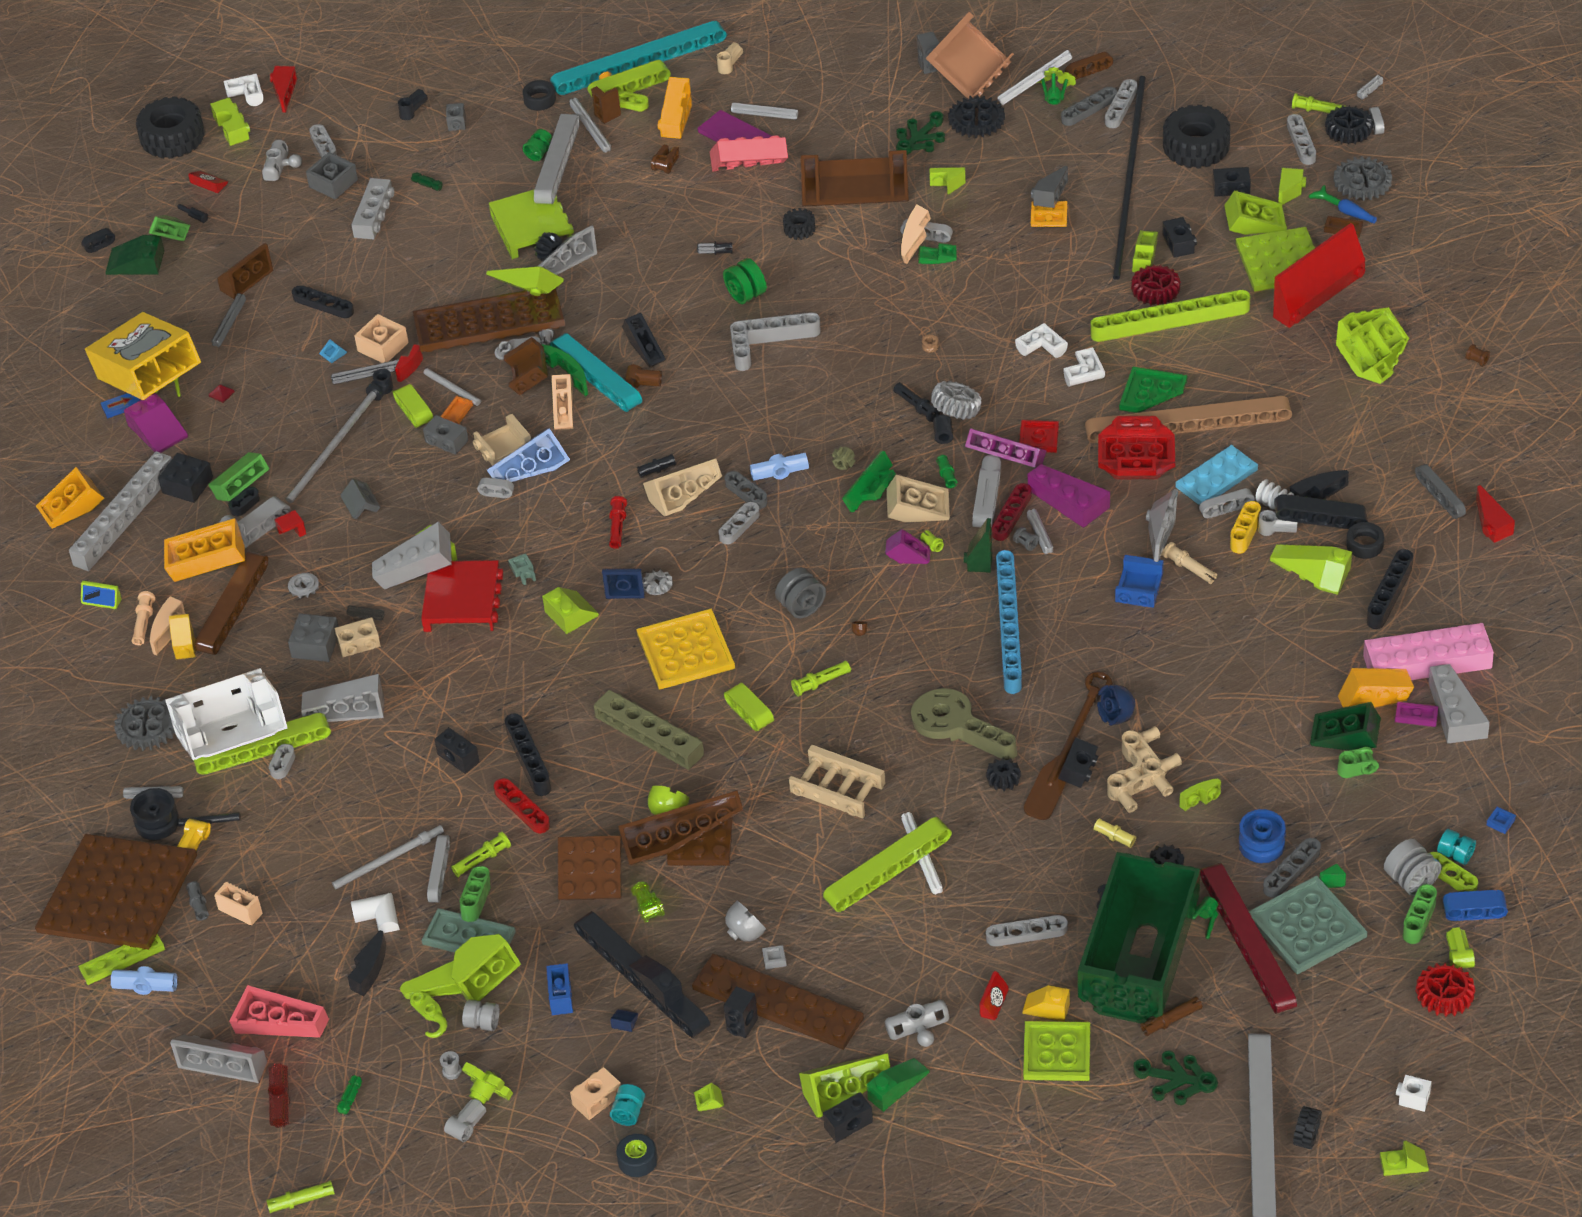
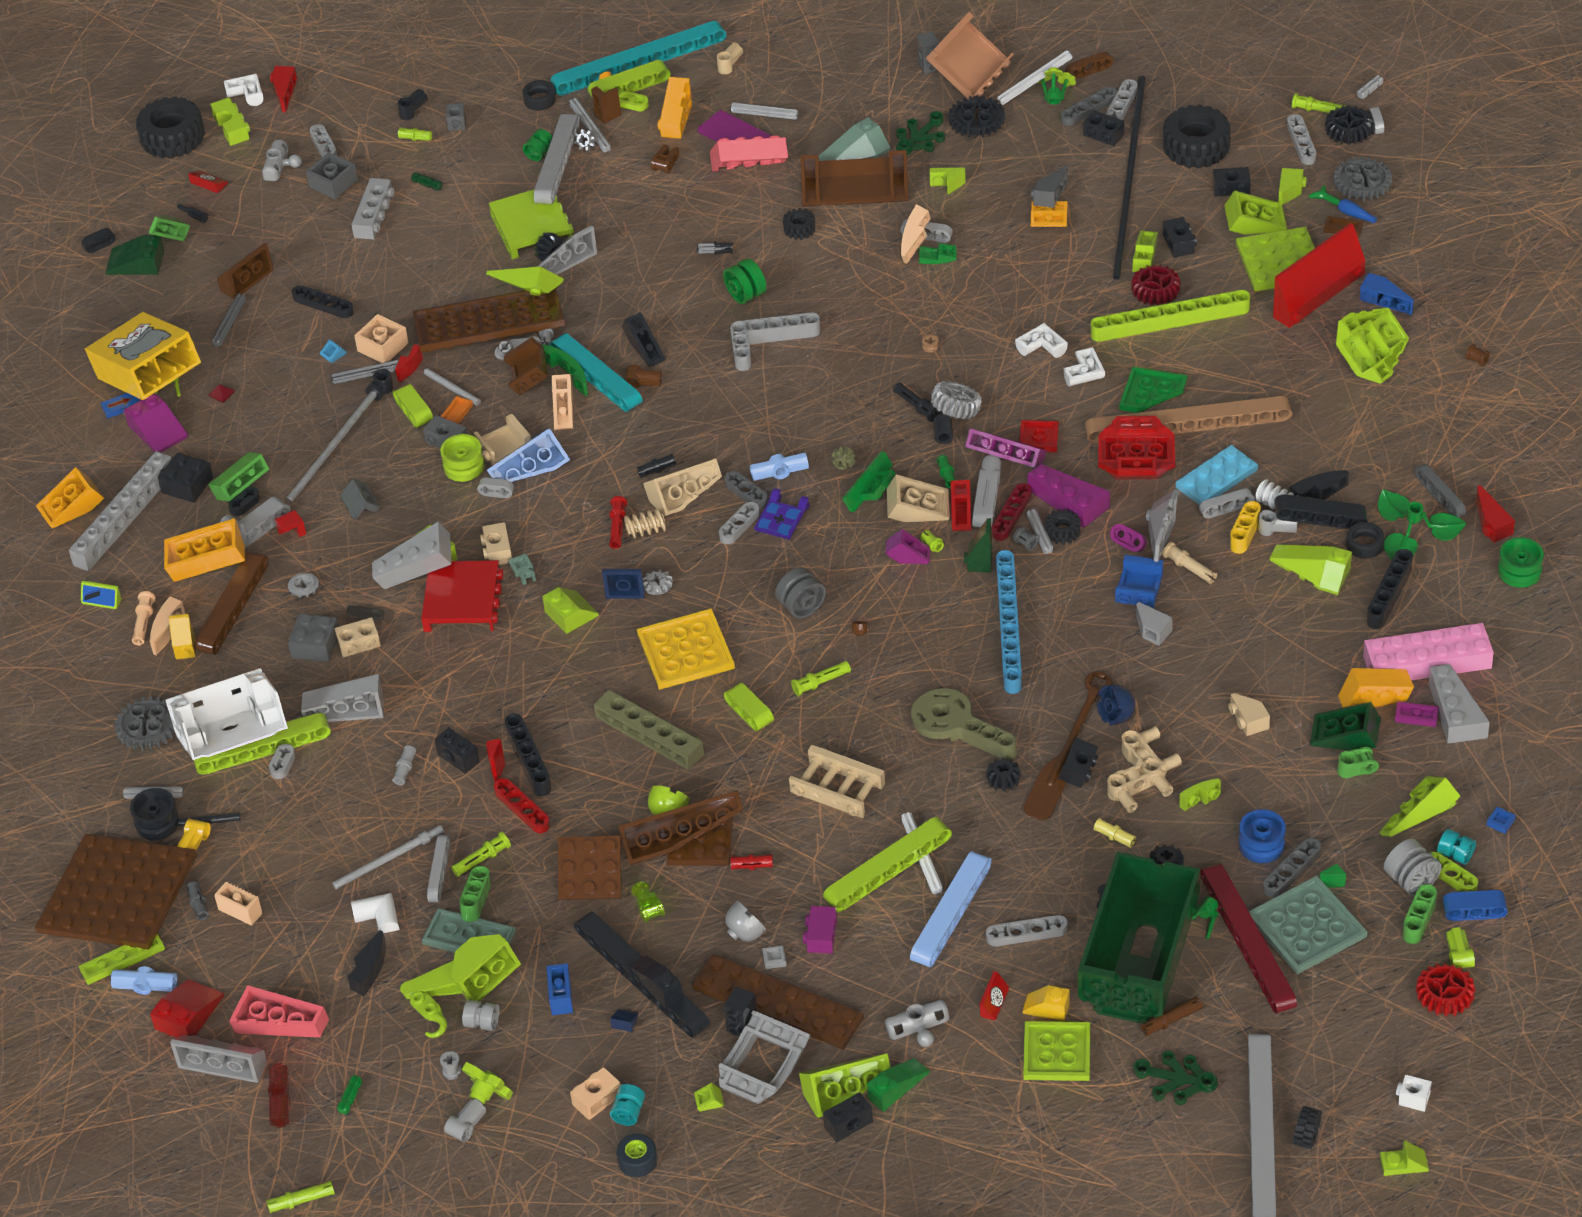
(185, 1009): none -> red slope
(404, 765): none -> light grey pin
(414, 134): none -> lime axle
(462, 457): none -> lime wheel
(495, 757): none -> red slope
(496, 543): none -> tan brick
(584, 135): none -> light grey gear
(645, 523): none -> tan piece
(751, 862): none -> red pin
(773, 1032): none -> light grey wedge
(779, 518): none -> dark purple flag
(821, 929): none -> magenta brick
(859, 142): none -> sand green wedge
(950, 909): none -> light blue beam
(961, 505): none -> red slope
(1062, 534): none -> black tyre
(1103, 128): none -> black brick
(1129, 539): none -> magenta plate
(1153, 624): none -> light grey slope
(1250, 714): none -> tan slope
(1384, 293): none -> blue slope
(1393, 505): none -> green plant
(1427, 799): none -> lime wedge
(1520, 562): none -> green wheel

